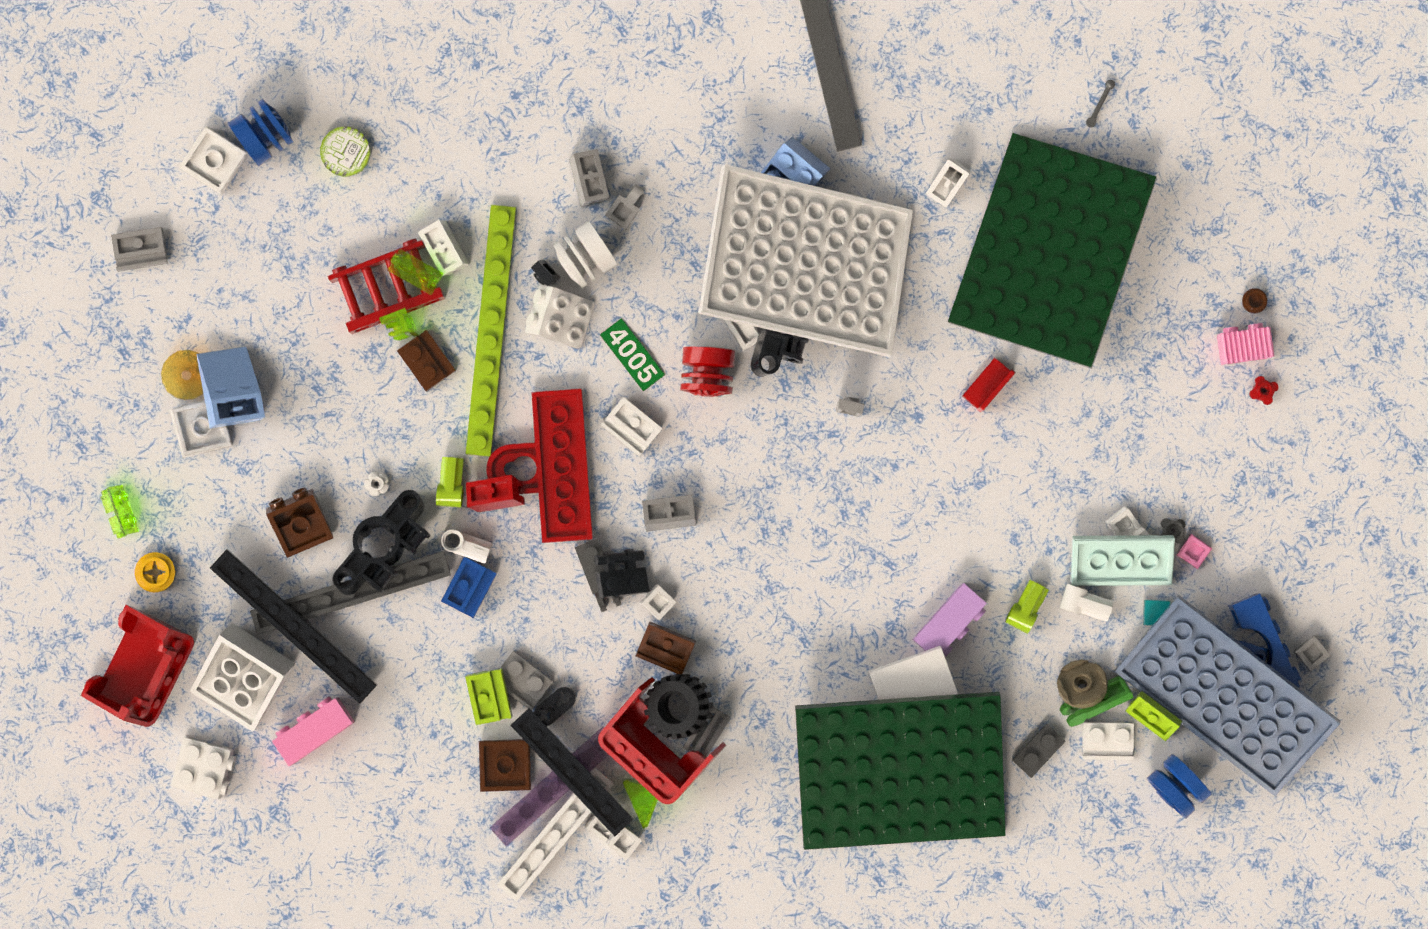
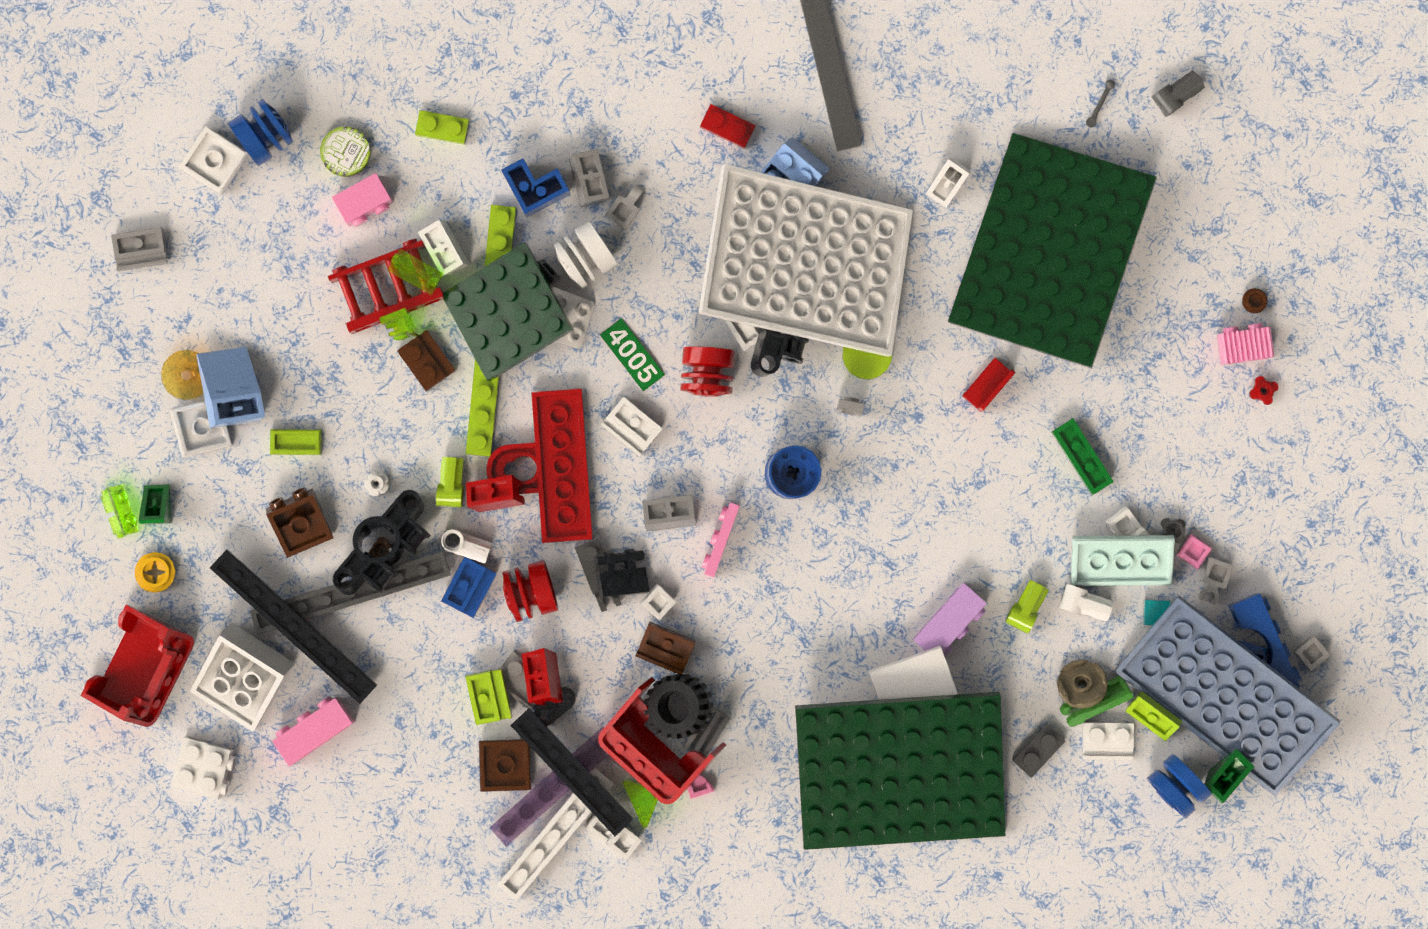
(155, 505): none -> green slope
(295, 442): none -> lime tile
(363, 200): none -> bright pink brick
(378, 546): none -> reddish brown plate
(442, 127): none -> lime plate
(507, 312): none -> dark green plate
(530, 591): none -> red wheel
(531, 193): none -> blue brick
(542, 676): none -> red hinge
(700, 787): none -> bright pink tile
(720, 538): none -> bright pink plate
(727, 126): none -> red plate
(807, 474): none -> blue wheel
(865, 364): none -> lime tile
(1082, 456): none -> green plate
(1173, 96): none -> dark grey piece
(1216, 576): none -> light grey plate
(1227, 775): none -> green slope

